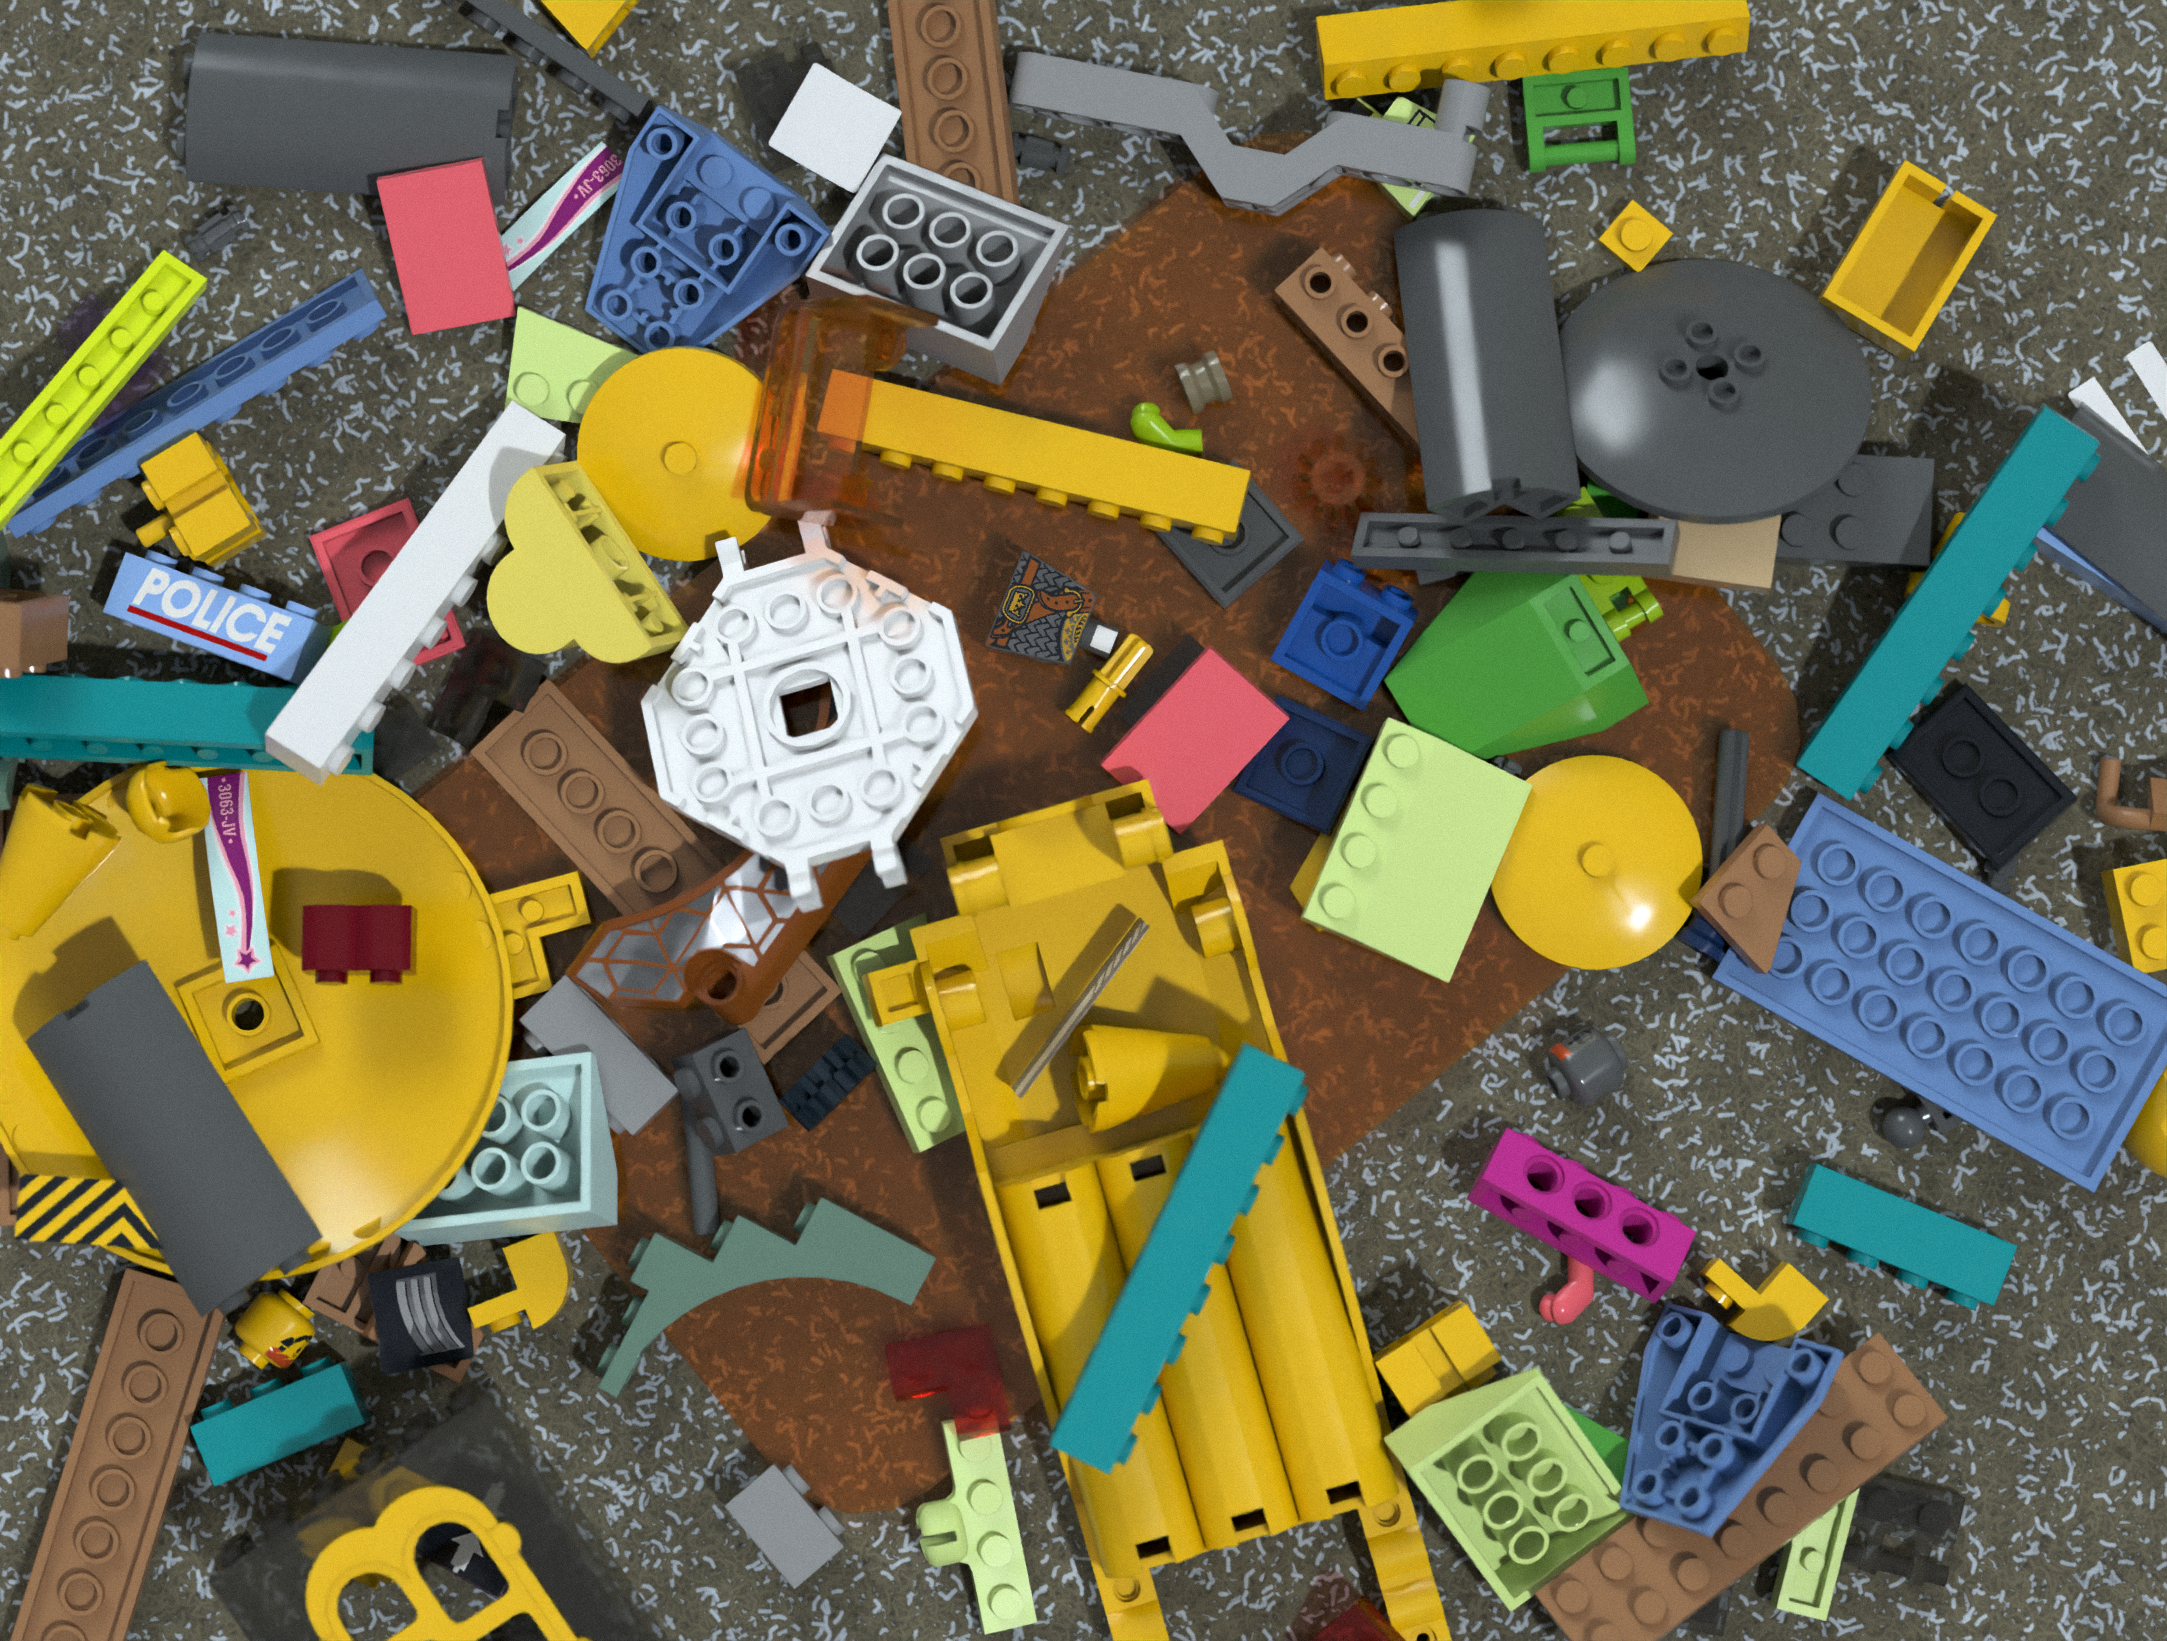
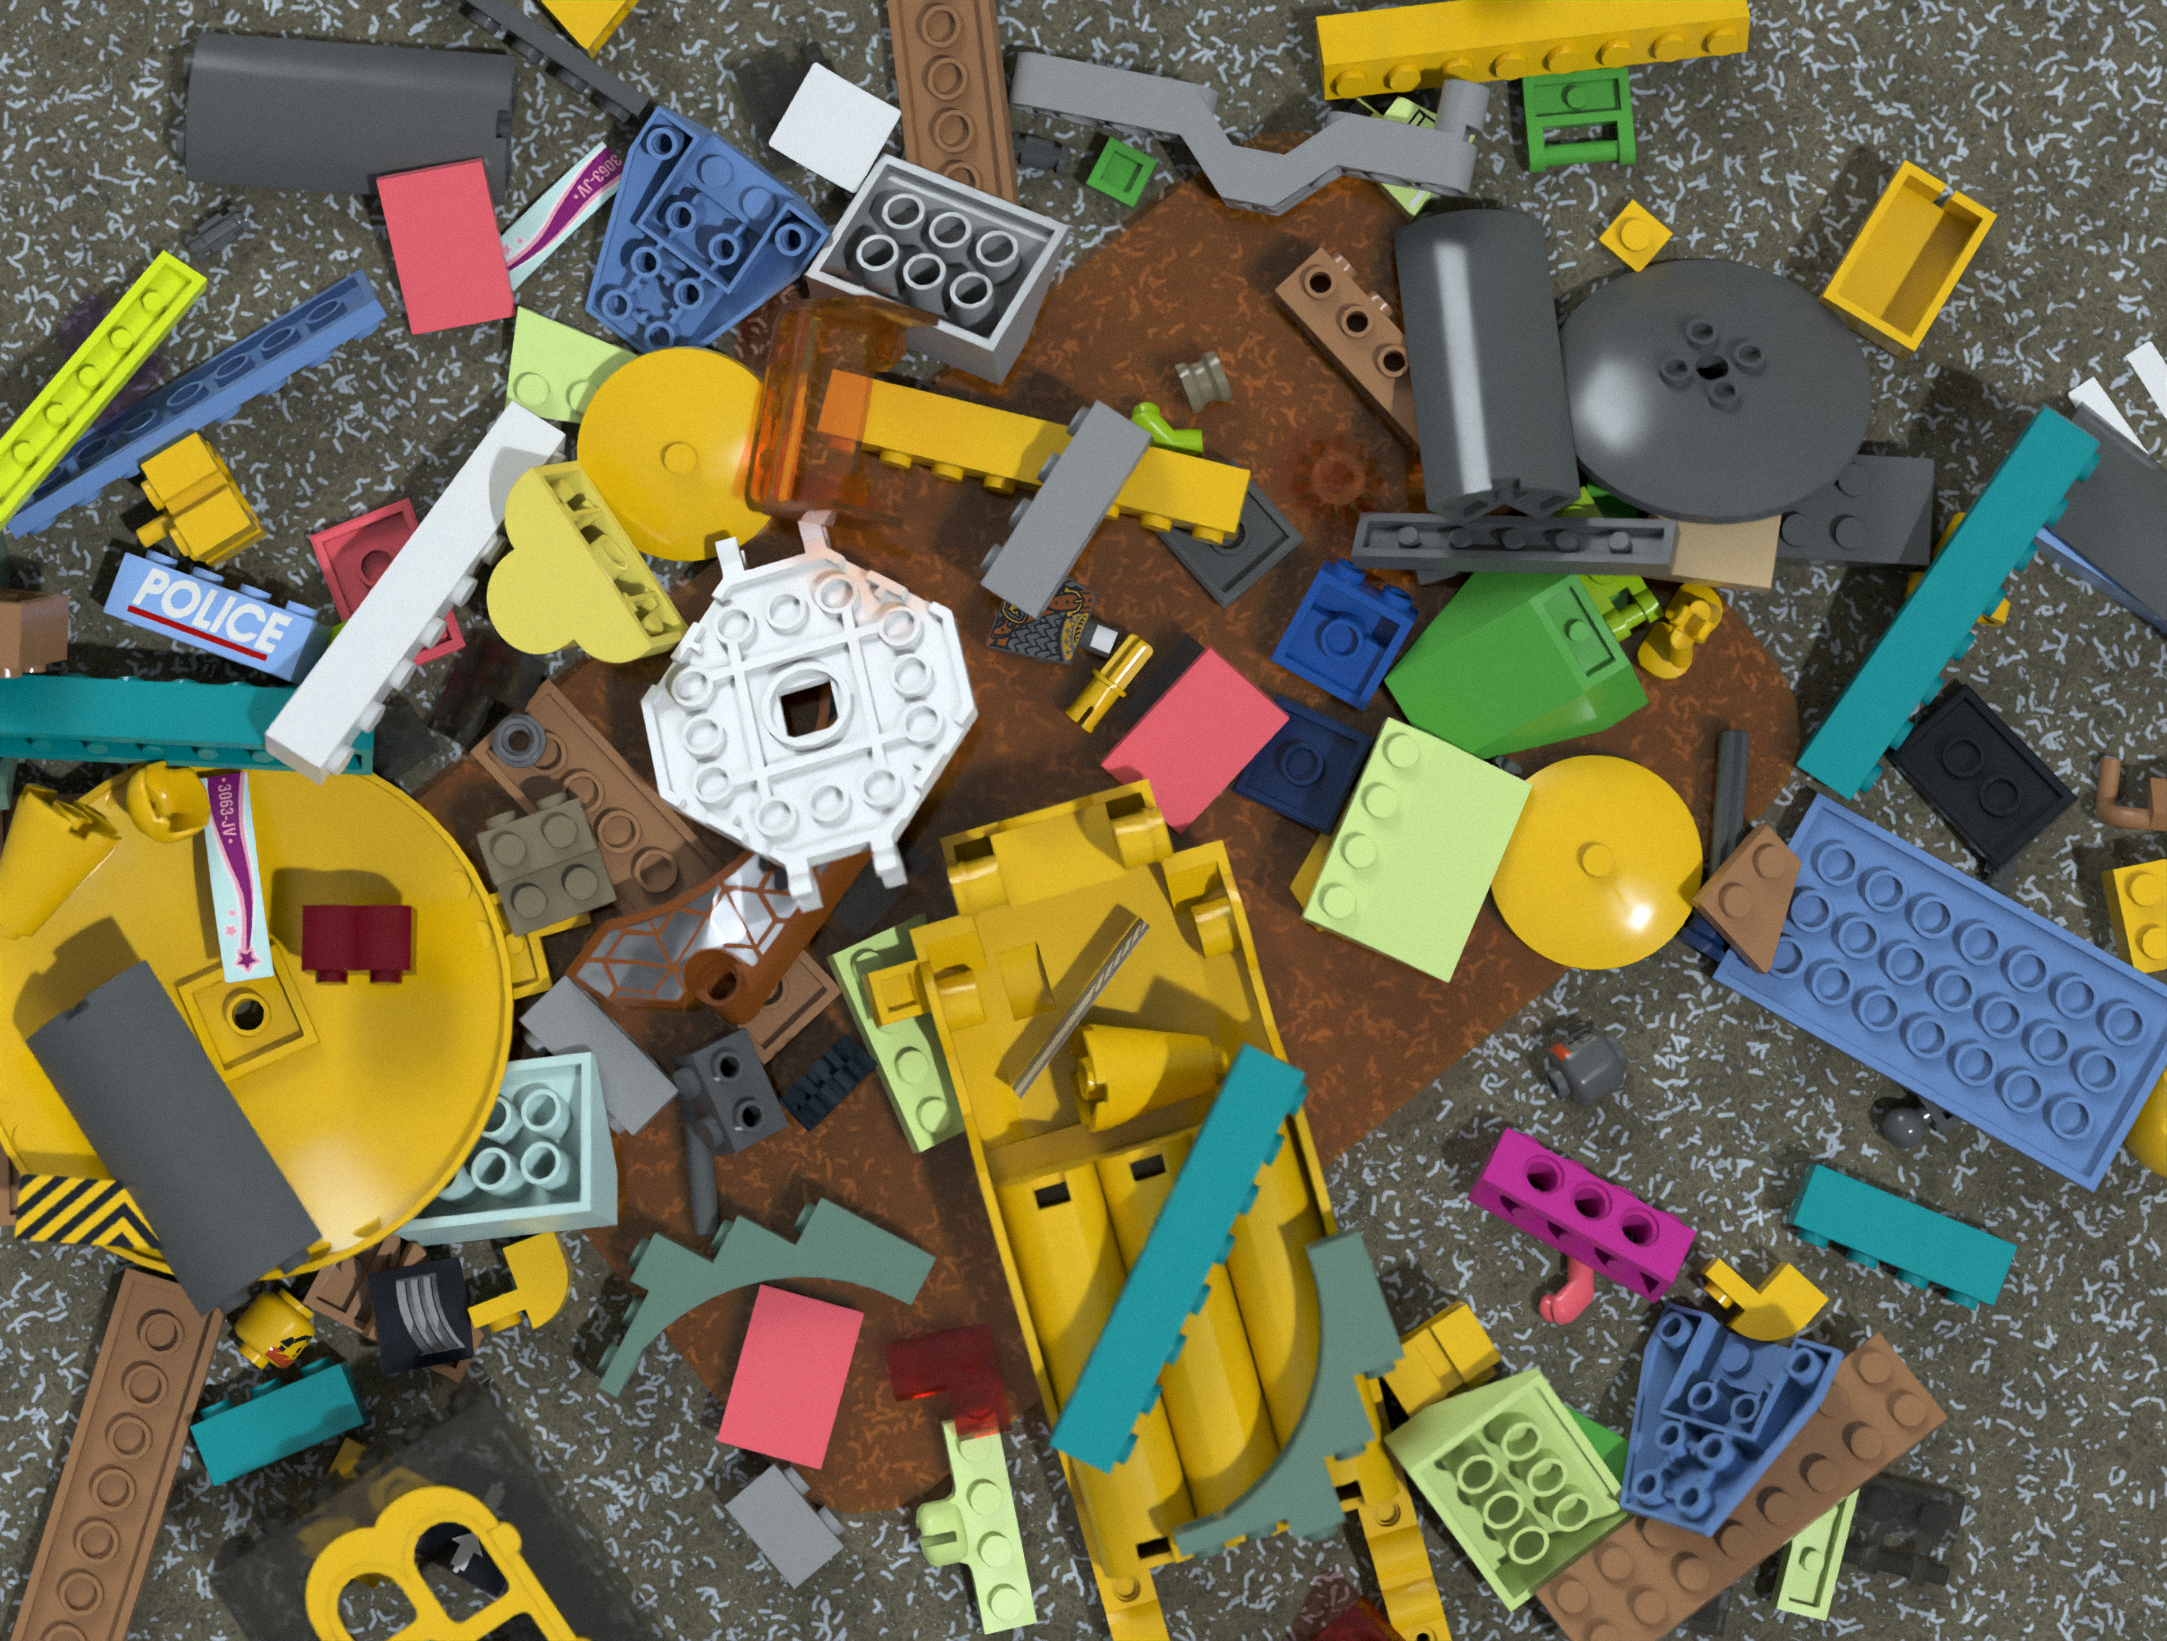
(504, 732): none -> flat silver plate
(546, 864): none -> dark tan plate
(790, 1376): none -> coral tile
(1066, 510): none -> light grey brick
(1121, 173): none -> bright green plate
(1354, 1340): none -> sand green arch
(1669, 648): none -> yellow piece

